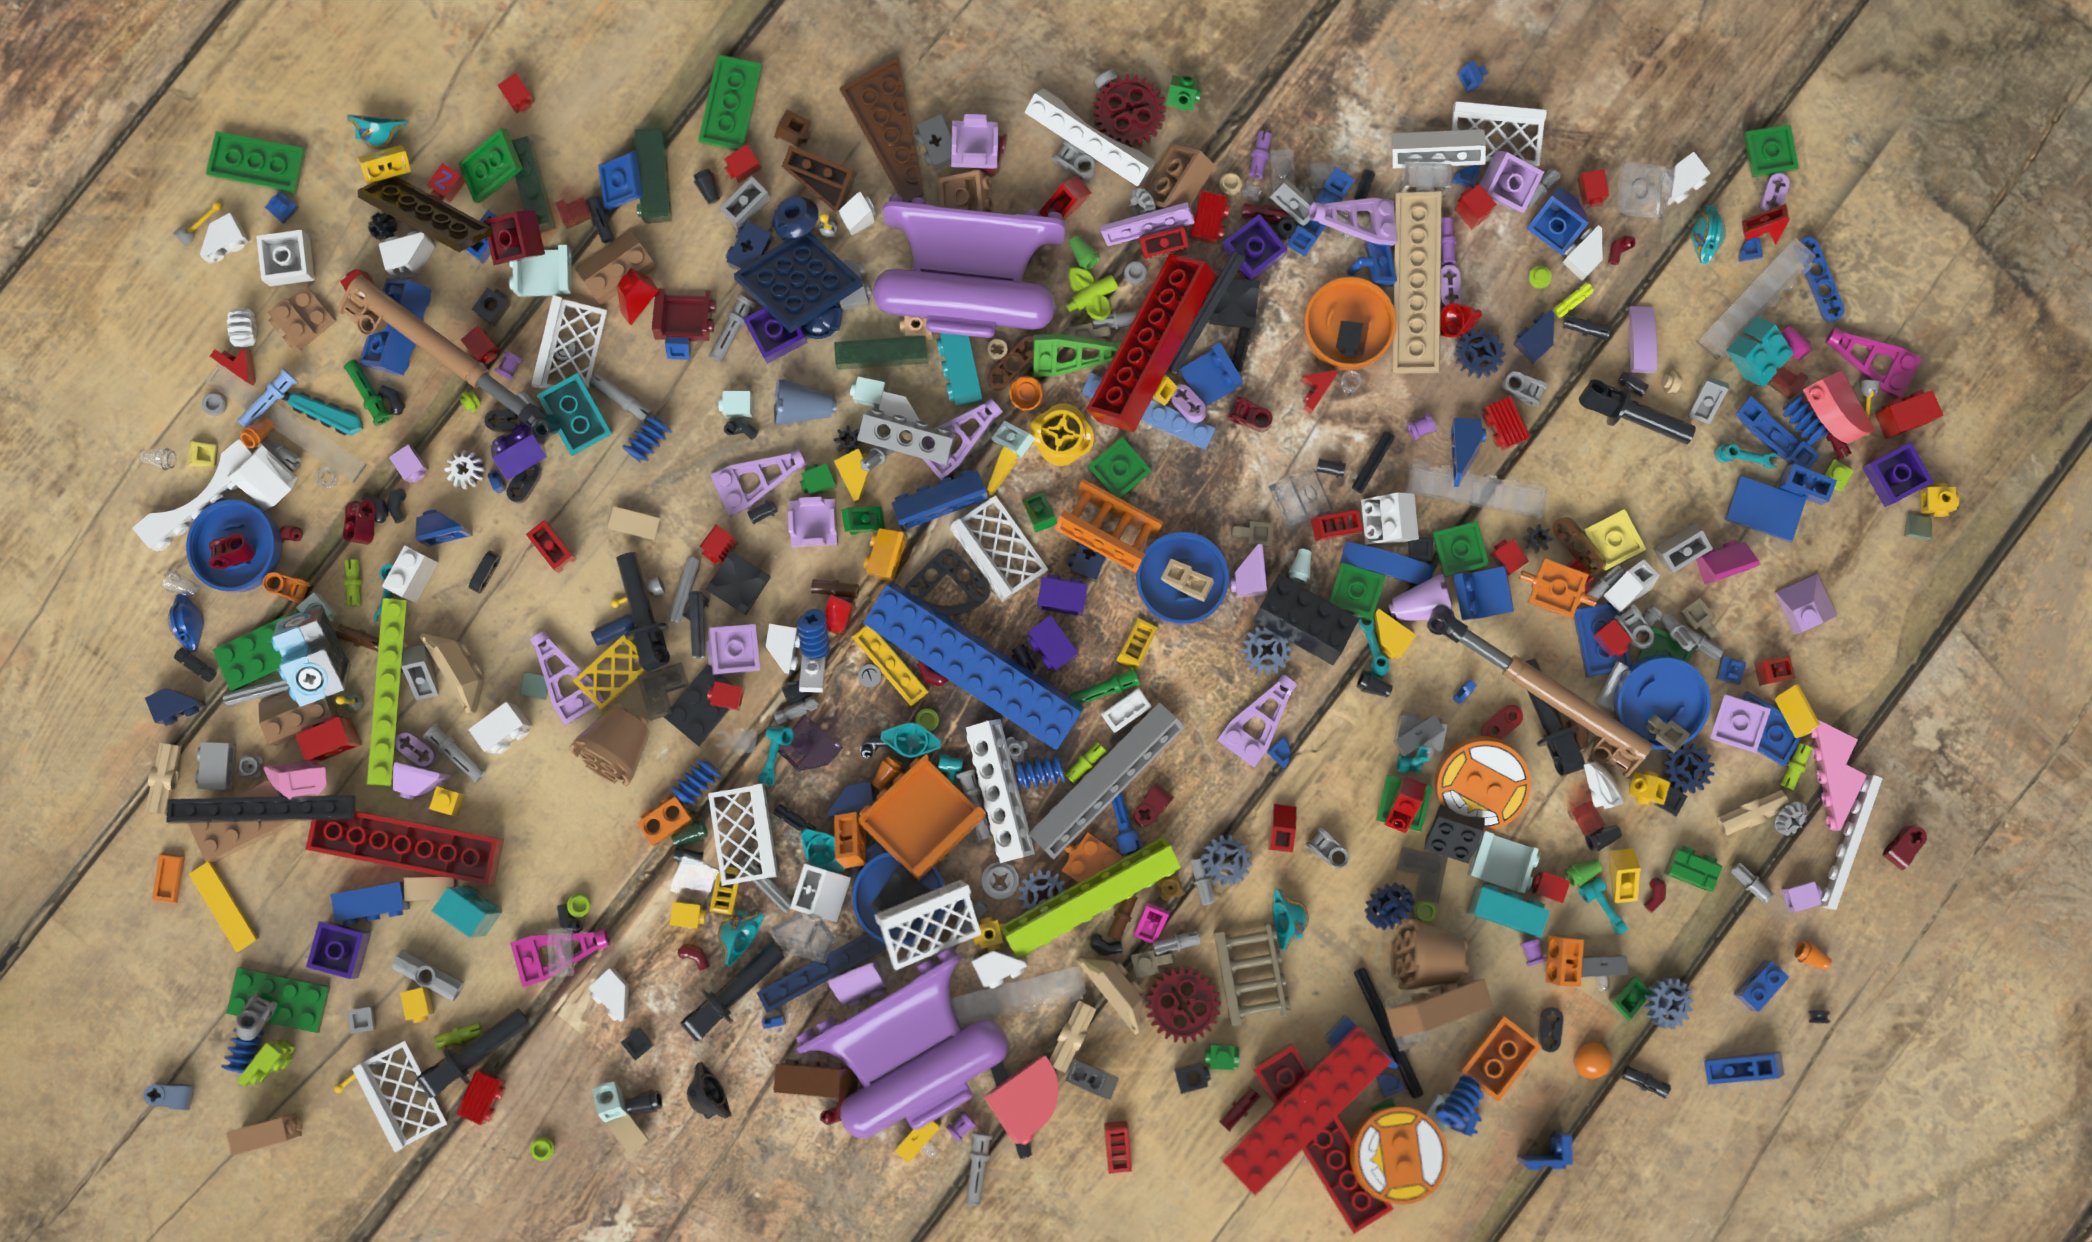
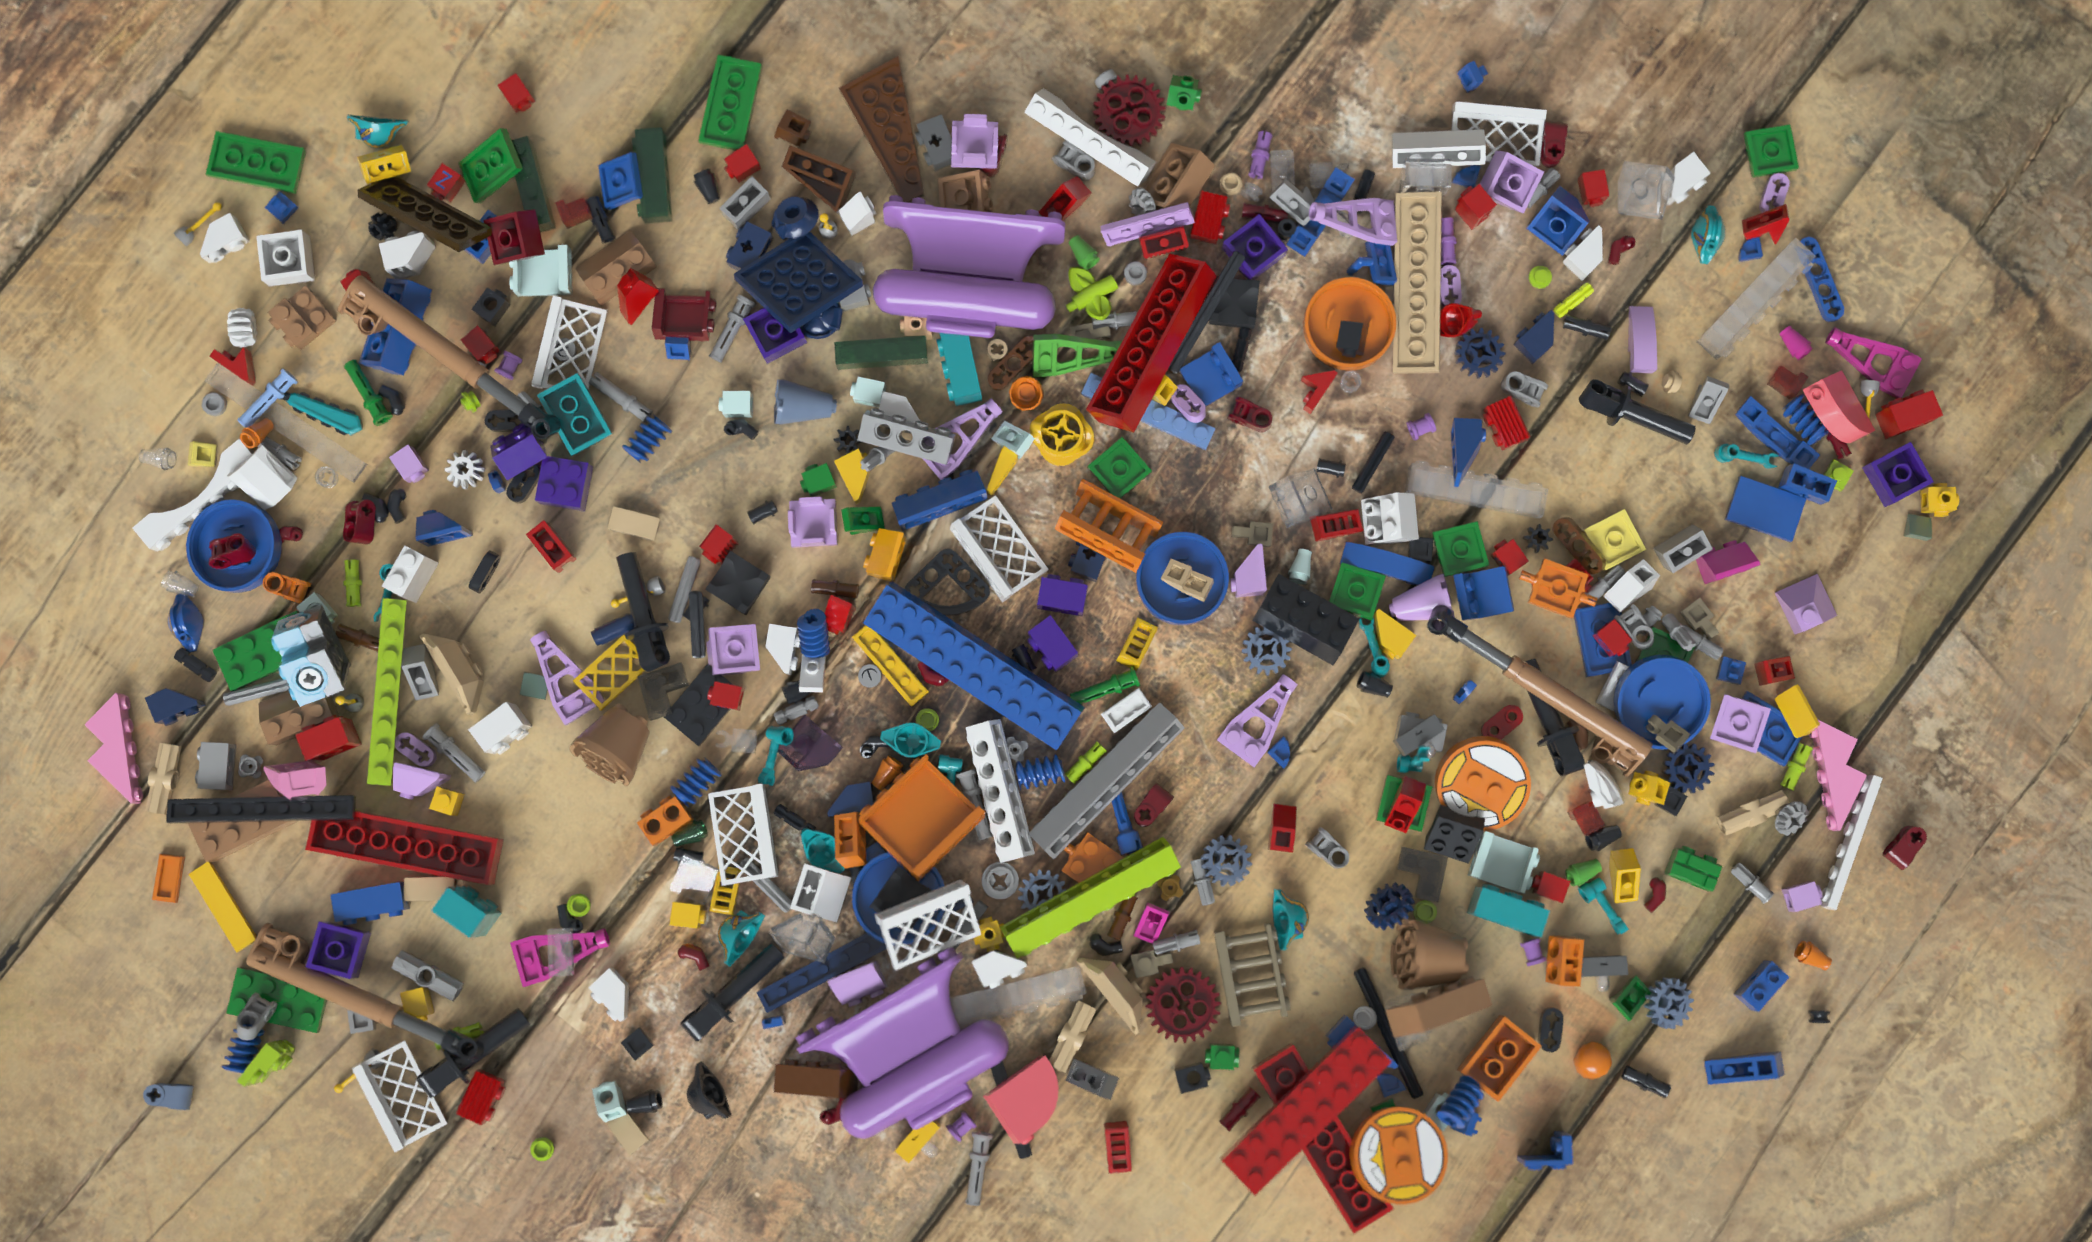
(117, 755): none -> bright pink slope
(264, 1134): medium nougat brick -> none
(278, 960): none -> medium nougat piece
(564, 483): none -> dark purple brick
(730, 489): lavender plate -> none
(1039, 512): green slope -> none
(1364, 1017): none -> white plate
(1553, 141): none -> dark red piece
(1759, 360): teal piece -> none

